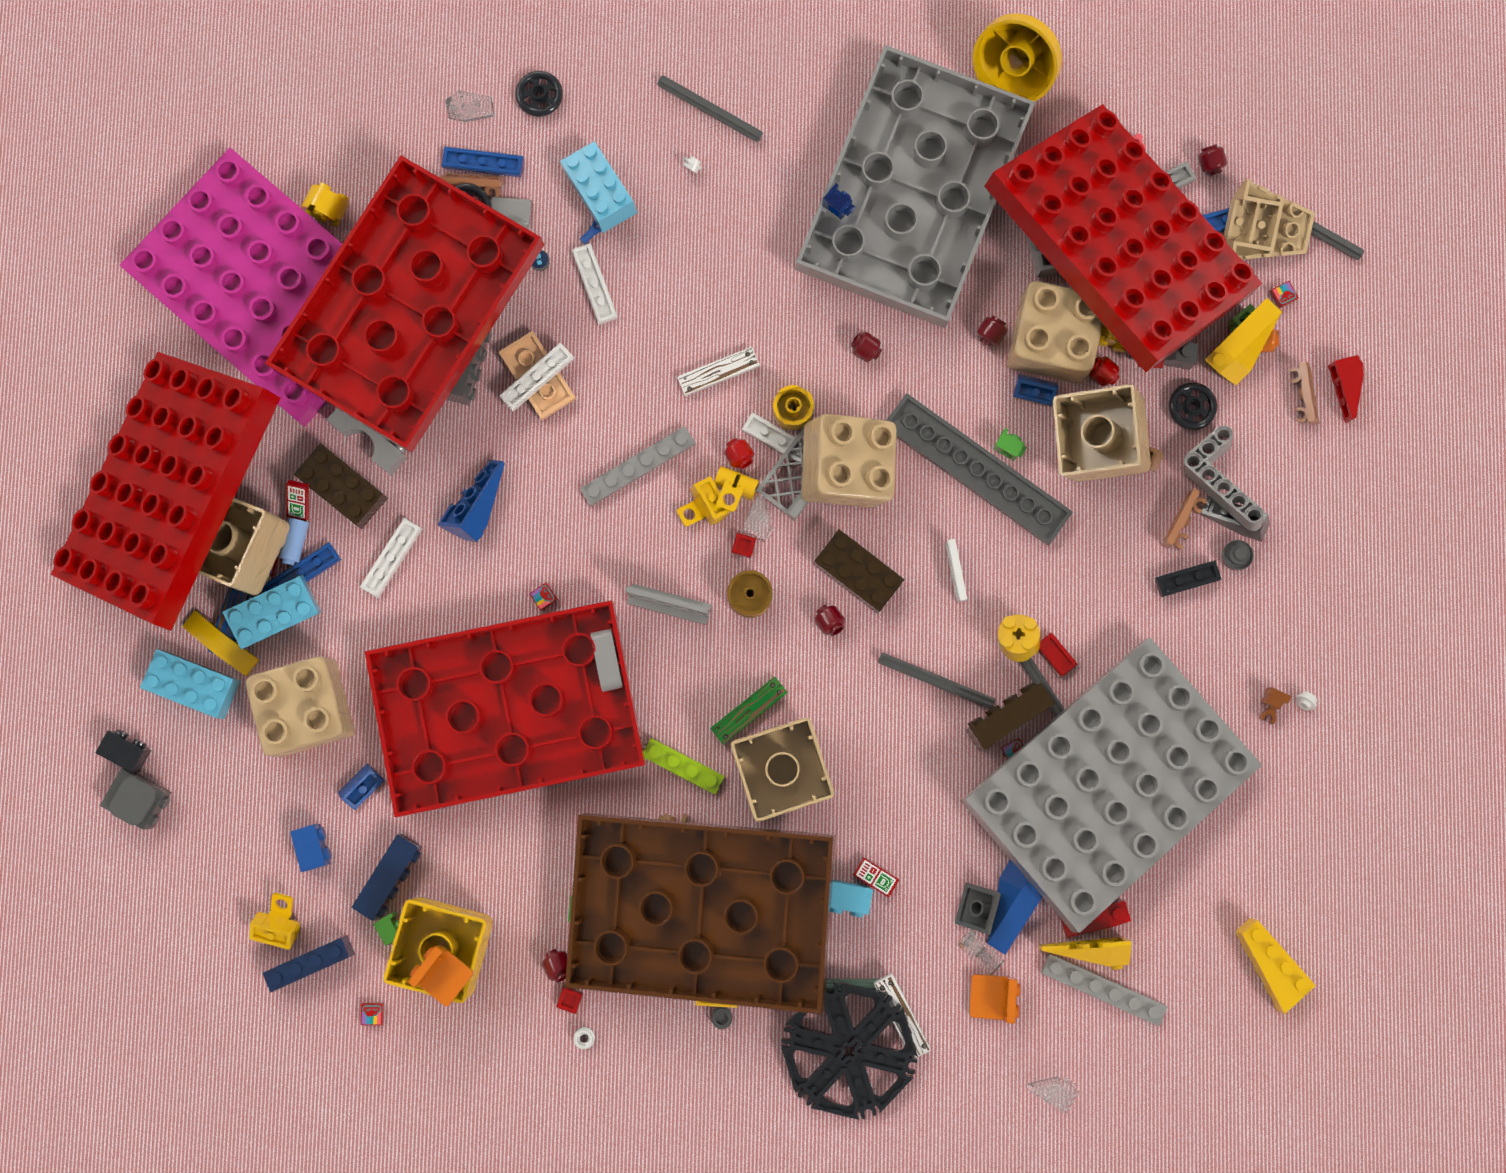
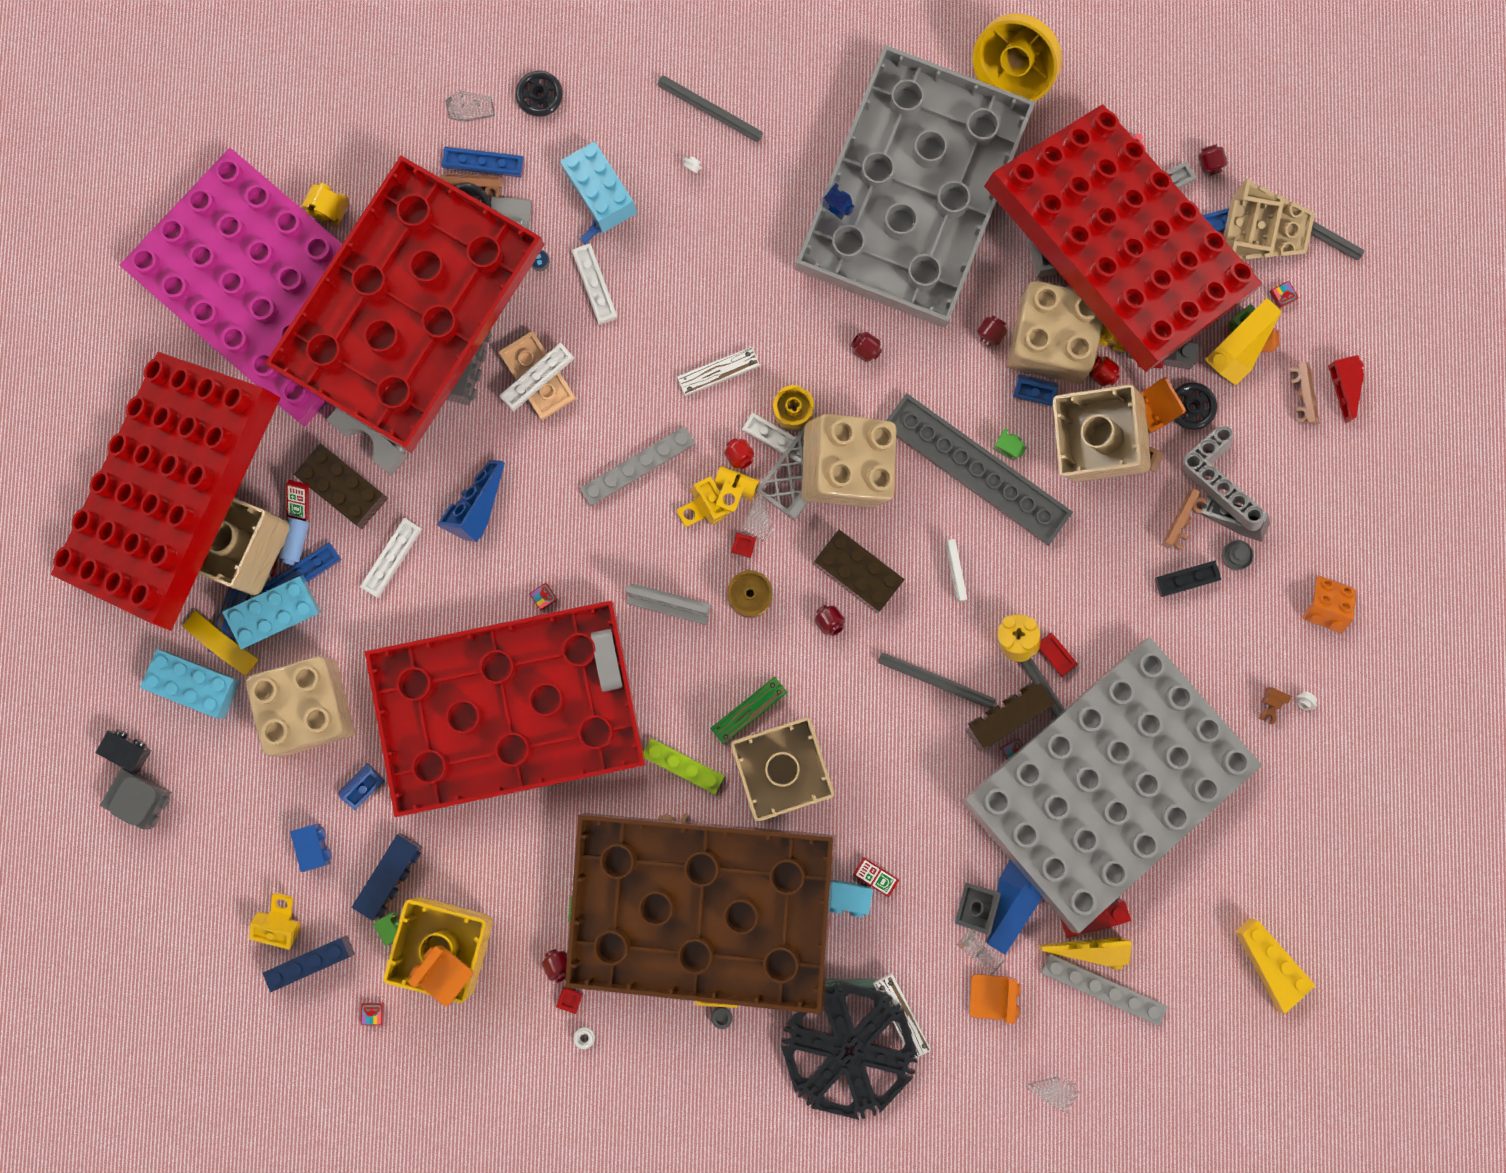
(1161, 404): none -> orange bracket
(1331, 605): none -> orange bracket

